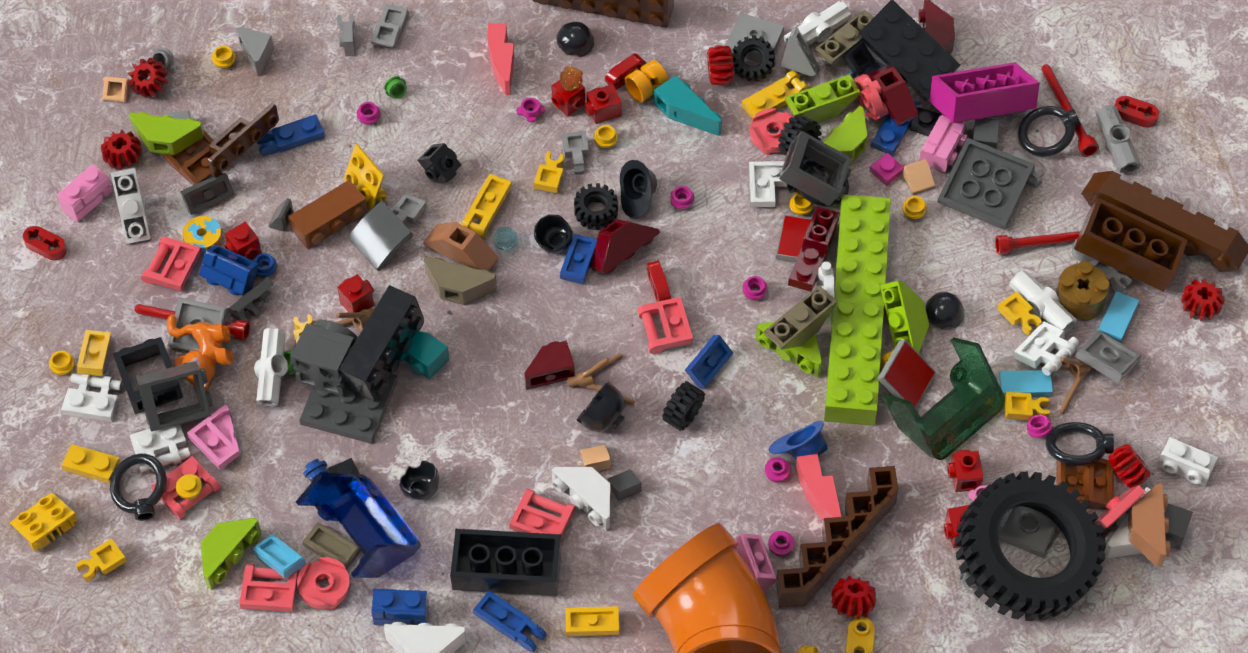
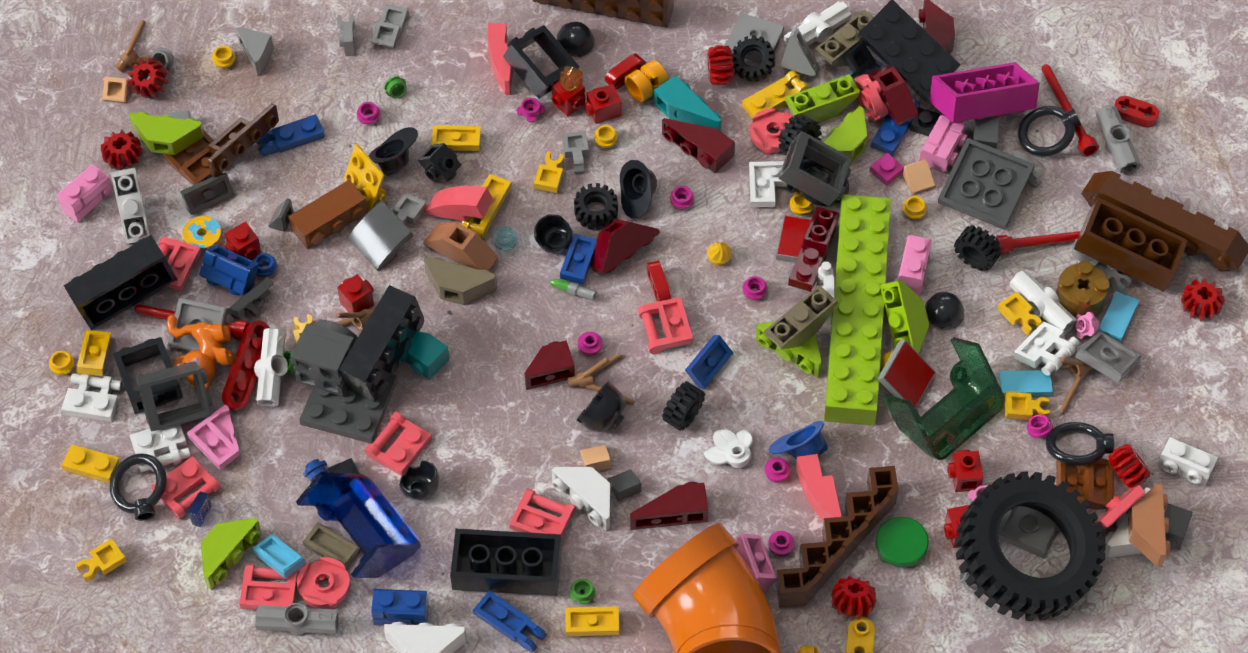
(43, 245): red beam -> none
(43, 519): yellow hinge -> none
(120, 282): none -> black brick
(130, 56): none -> medium nougat plant
(189, 486): yellow plate -> none
(199, 509): none -> clear blue tile
(242, 373): none -> red plate
(280, 619): none -> light grey piece
(394, 152): none -> black piece
(404, 449): none -> coral plate
(457, 137): none -> yellow plate
(460, 203): none -> coral slope
(526, 68): none -> black window
(573, 288): none -> light grey piece
(579, 585): none -> bright green plate
(590, 349): none -> dark pink plate
(676, 507): none -> dark red slope
(703, 143): none -> dark red slope
(719, 253): none -> yellow plate
(730, 448): none -> white plate
(901, 542): none -> green tile
(915, 262): none -> bright pink brick
(978, 248): none -> black tyre
(1086, 325): none -> bright pink plate

